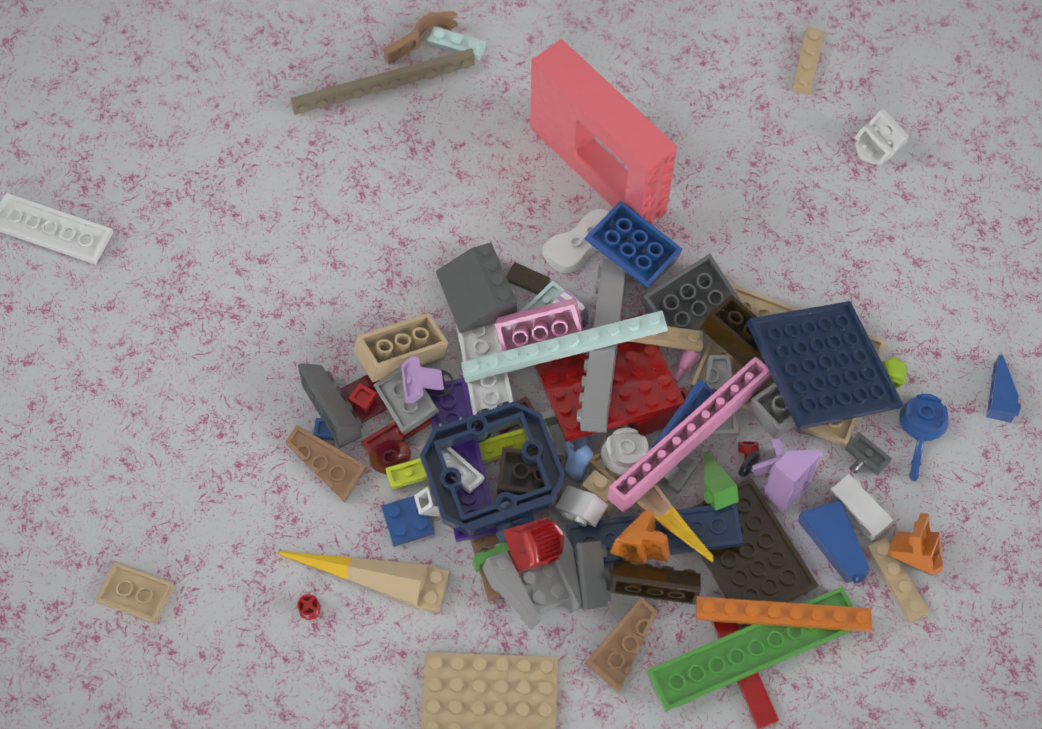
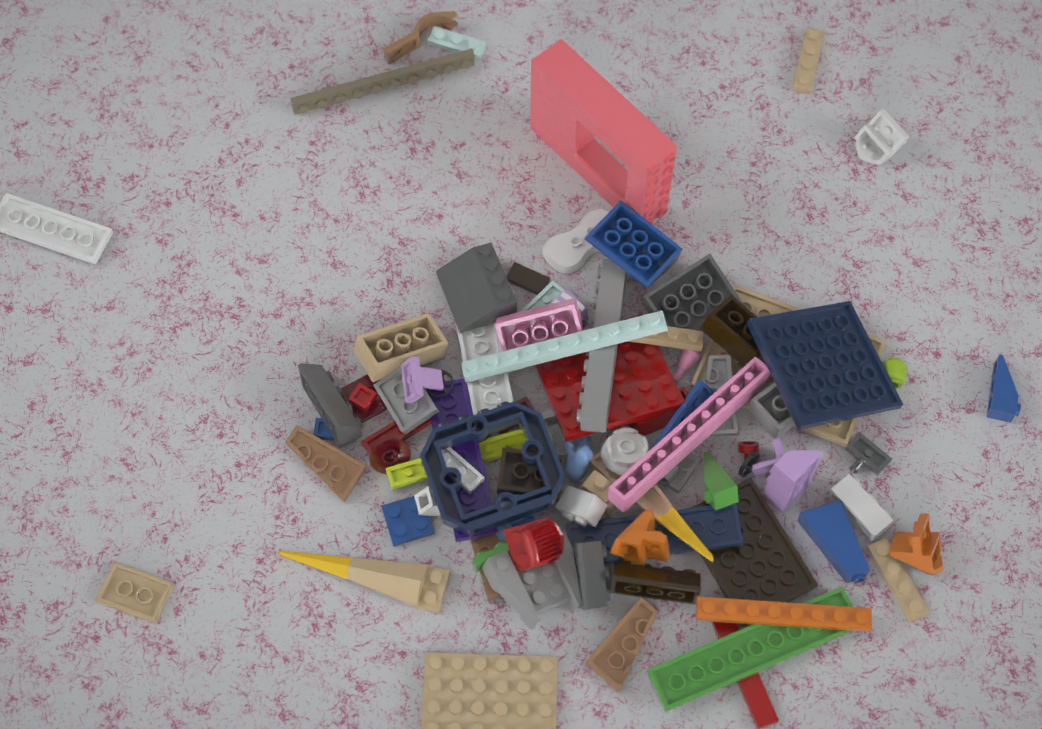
(308, 602): red wheel -> none
(925, 421): blue piece -> none

